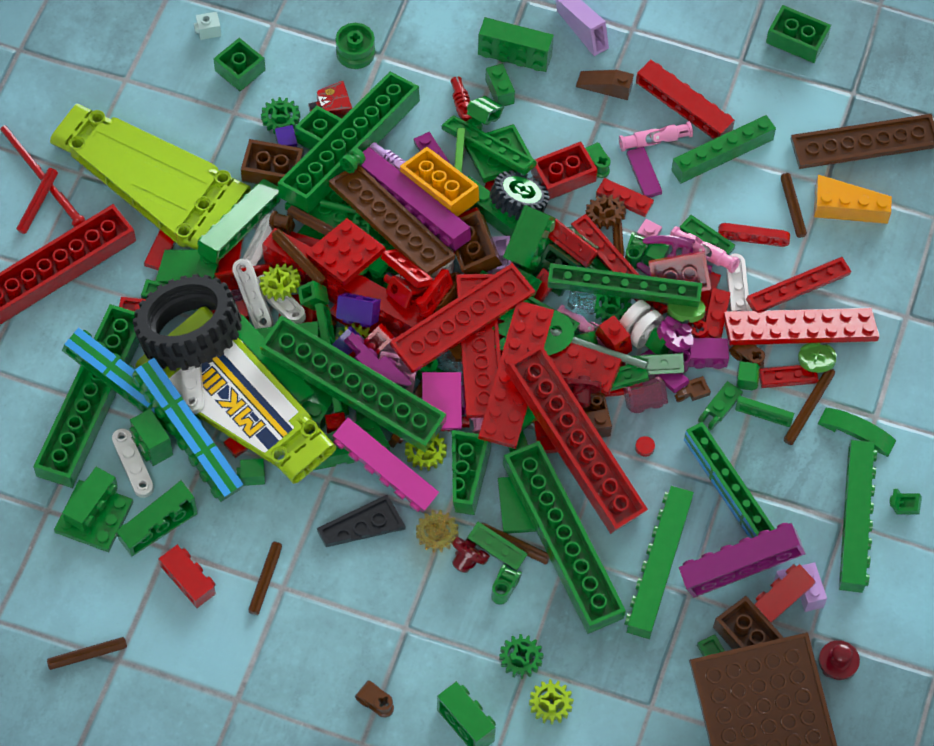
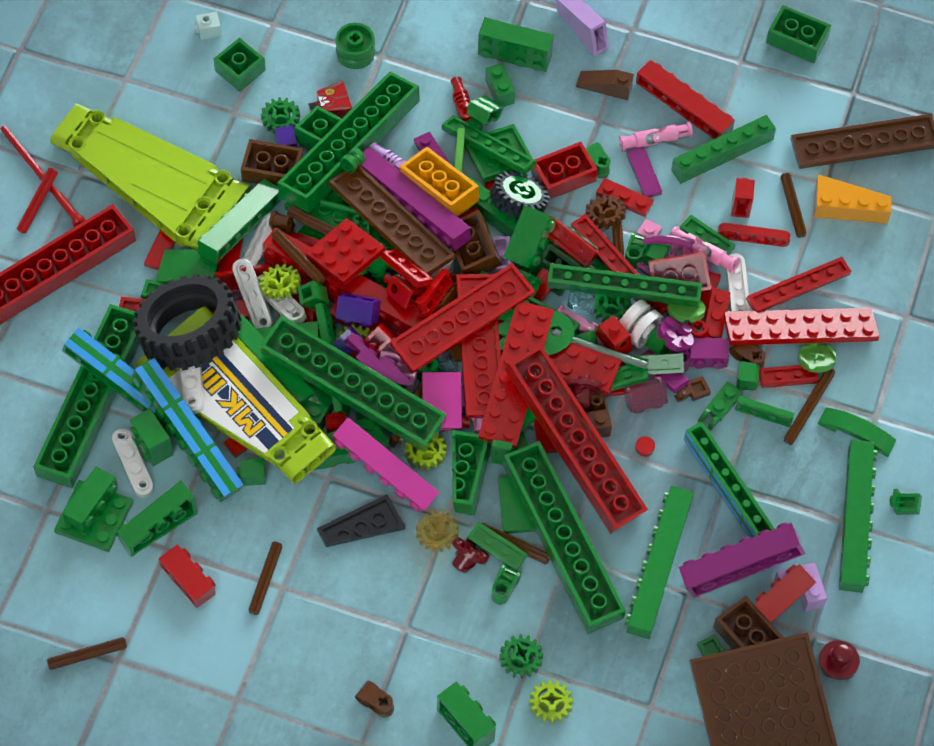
(500, 449): none -> green tile
(742, 197): none -> red brick

